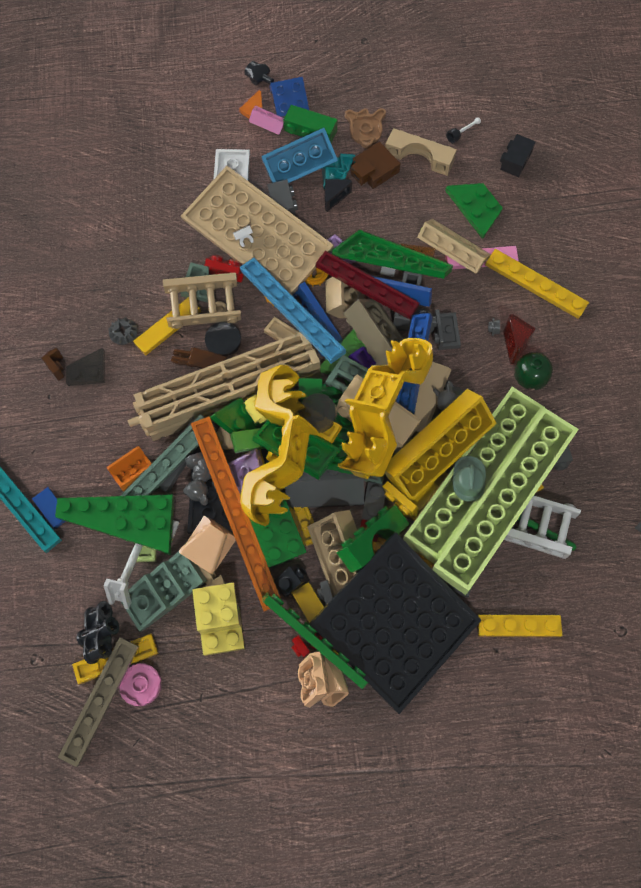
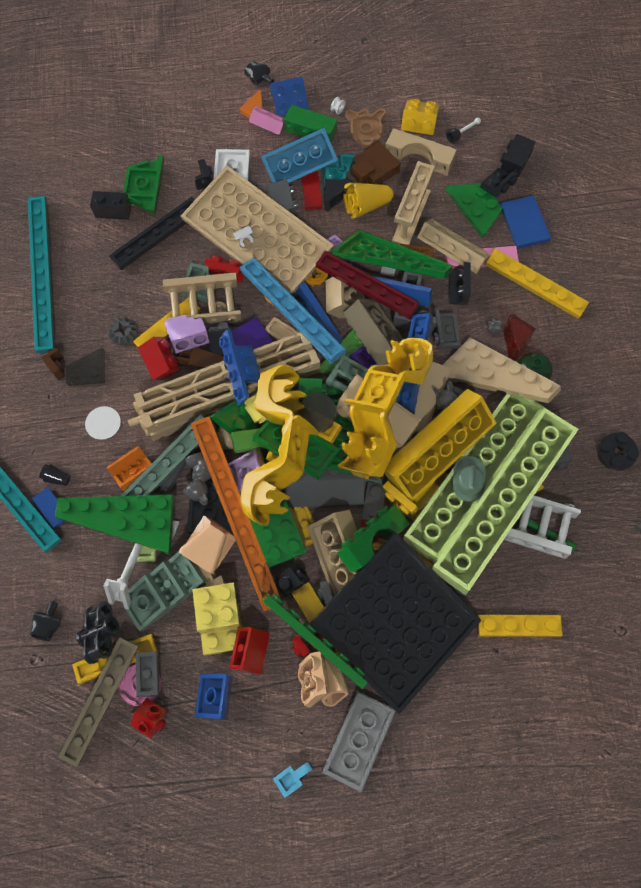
(40, 275): none -> teal plate
(45, 624): none -> black piece
(53, 475): none -> black cone
(102, 422): none -> white sticker
(110, 205): none -> black brick
(143, 184): none -> green wing
(147, 674): none -> dark grey plate
(149, 718): none -> red brick
(150, 237): none -> black plate
(158, 358): none -> red brick
(186, 332): none -> lavender piece
(204, 179): none -> black bracket
(214, 696): none -> blue slope
(240, 365): none -> blue bracket
(249, 650): none -> red brick
(251, 334): none -> dark purple tile
(290, 780): none -> medium azure plate
(311, 191): none -> red tile
(338, 105): none -> white bush
(359, 741): none -> light grey tile
(364, 198): none -> yellow cone
(412, 203): none -> tan fence
(420, 116): none -> yellow bracket
(460, 285): none -> black bracket
(493, 371): none -> tan wing
(499, 182): none -> black bracket
(525, 222): none -> blue tile
(625, 444): none -> black plate

